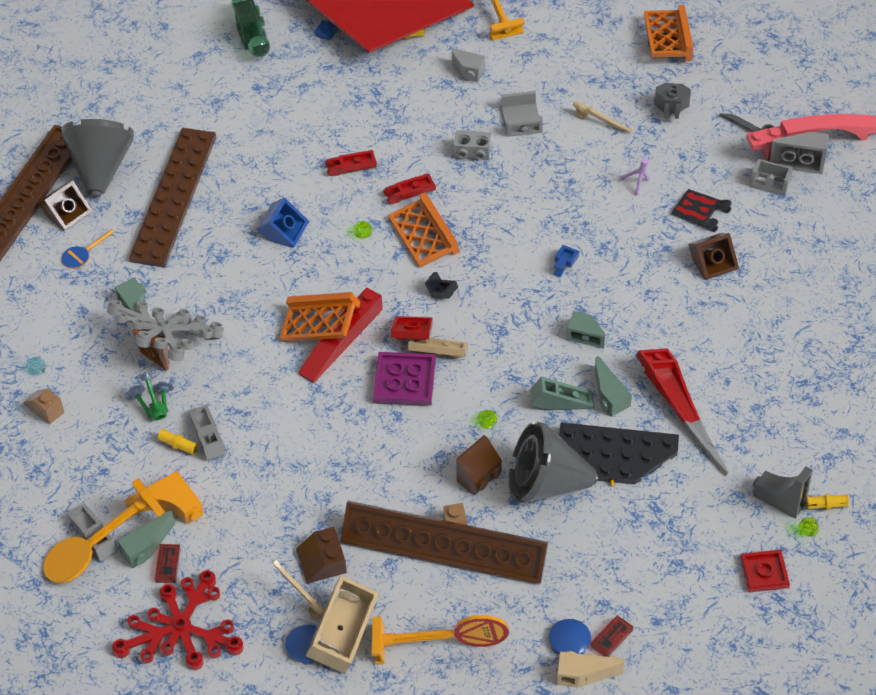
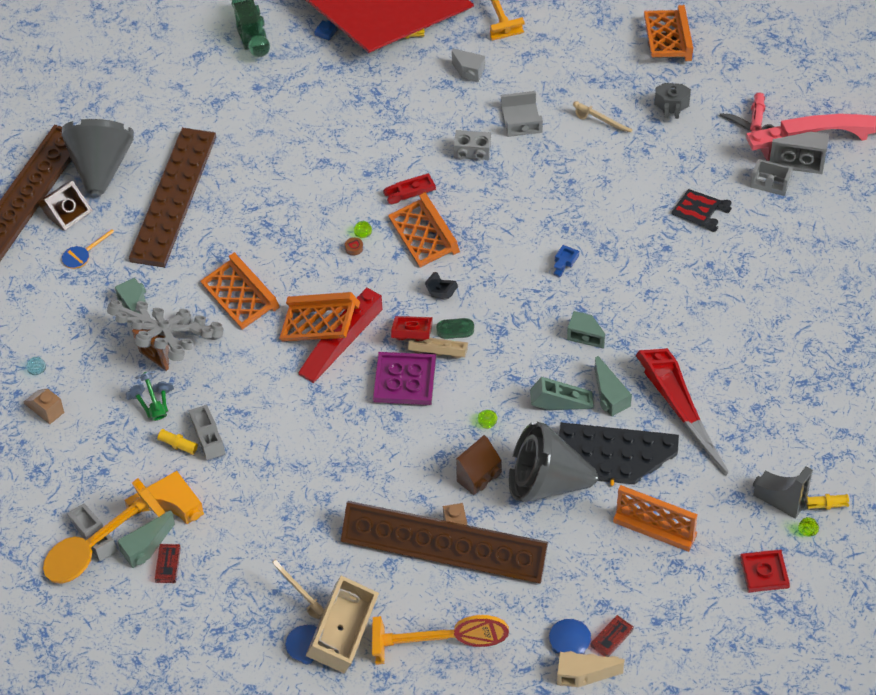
(156, 634): red plant -> none
(254, 285): none -> orange fence
(283, 223): blue slope -> none
(321, 556): reddish brown slope -> none
(351, 162): red hinge -> none
(354, 246): none -> dark orange tile
(455, 328): none -> clear green plate
(641, 171): lavender plant -> none
(648, 523): none -> orange fence
(714, 255): reddish brown slope -> none
(757, 108): none -> coral pin

